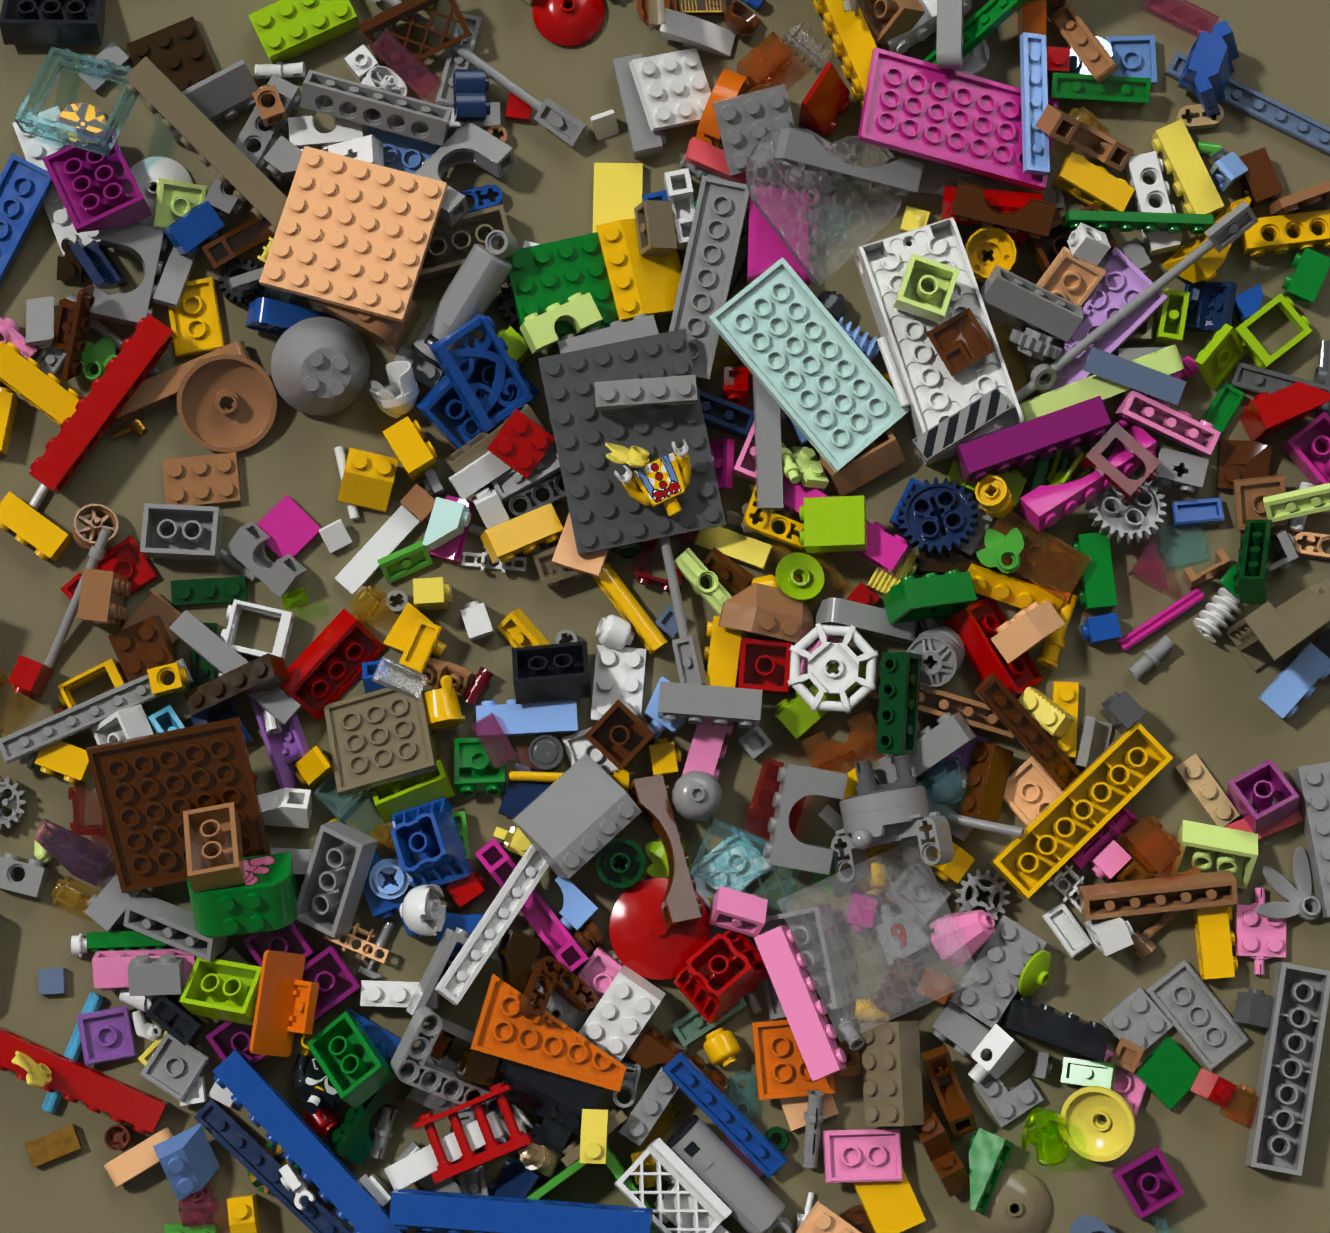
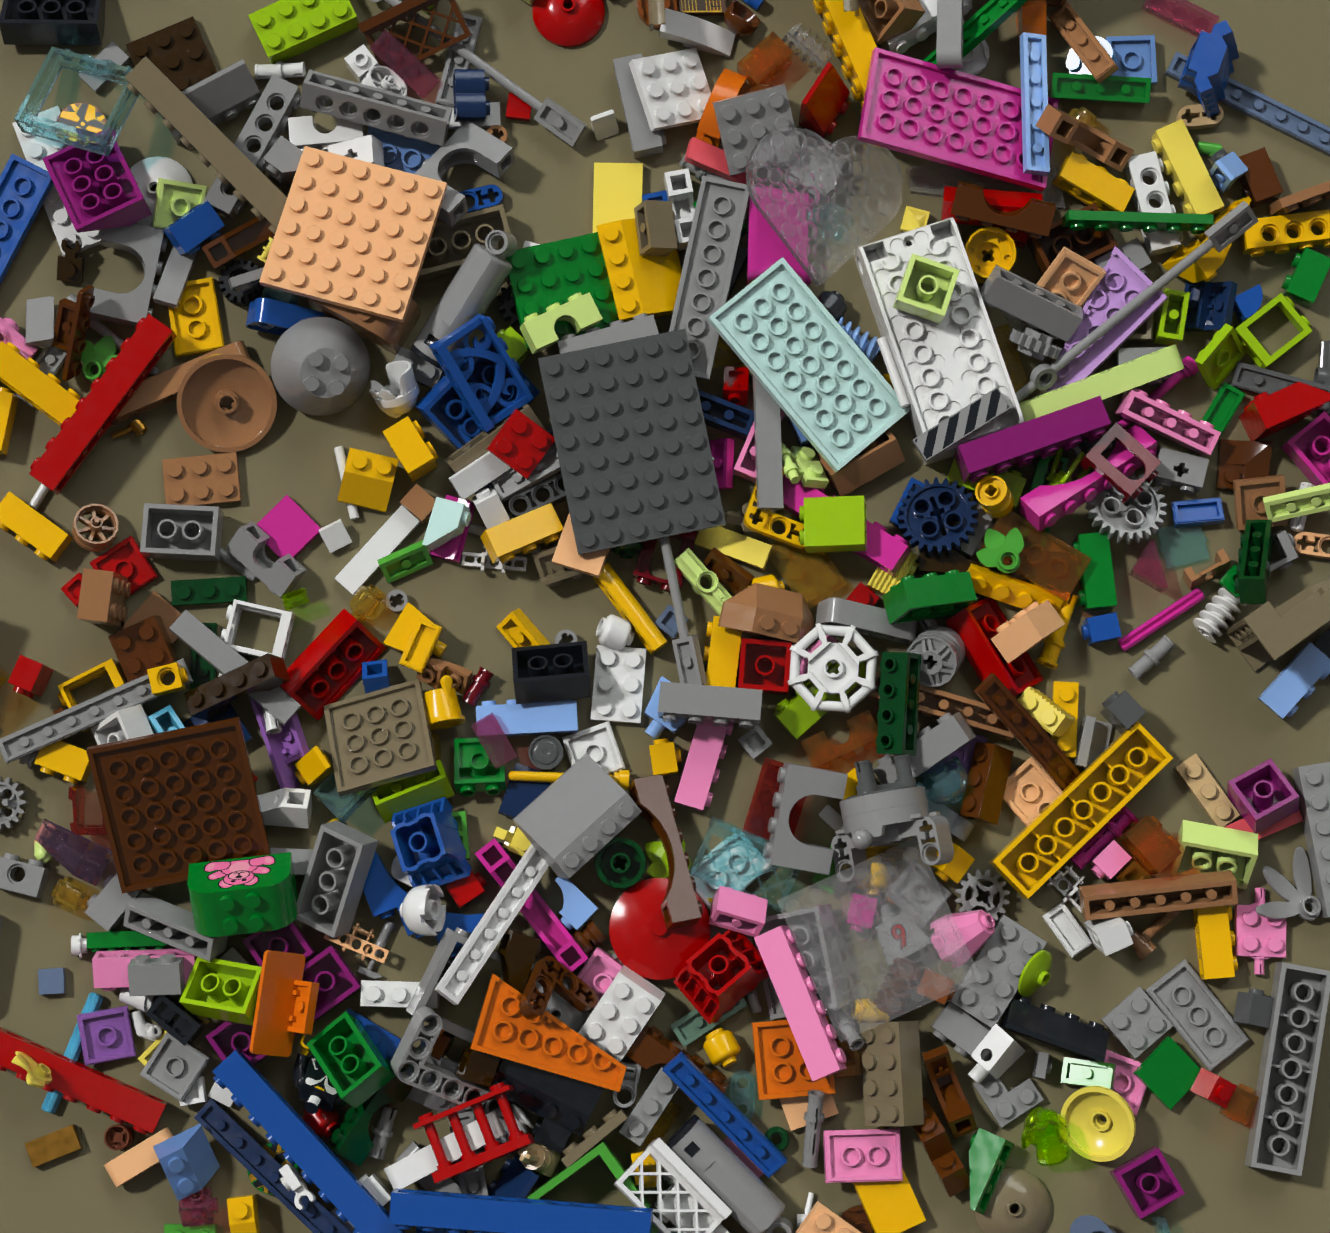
(96, 553): light grey bar -> none
(99, 265): dark blue slope -> none
(213, 847): medium nougat brick -> none
(276, 112): medium nougat brick -> none
(377, 880): light blue gear -> none
(382, 828): clear yellow plate -> none
(400, 678): clear plate -> none
(431, 593): light yellow brick -> none
(432, 482): light grey plate -> none
(476, 620): white brick -> none
(594, 1136): light yellow slope -> none
(621, 734): reddish brown brick -> none
(635, 456): light yellow plate -> none
(645, 391): light grey arch -> none
(660, 480): torso -> none
(697, 795): light grey cylinder -> none
(803, 149): light grey arch -> none
(806, 569): lime dish -> none
(960, 342): reddish brown plate -> none
(986, 825): light grey bar -> none
(1057, 60): red brick -> none
(1088, 244): white brick -> none
(1127, 1055): medium nougat plate -> none
(1134, 375): sand blue tile -> none

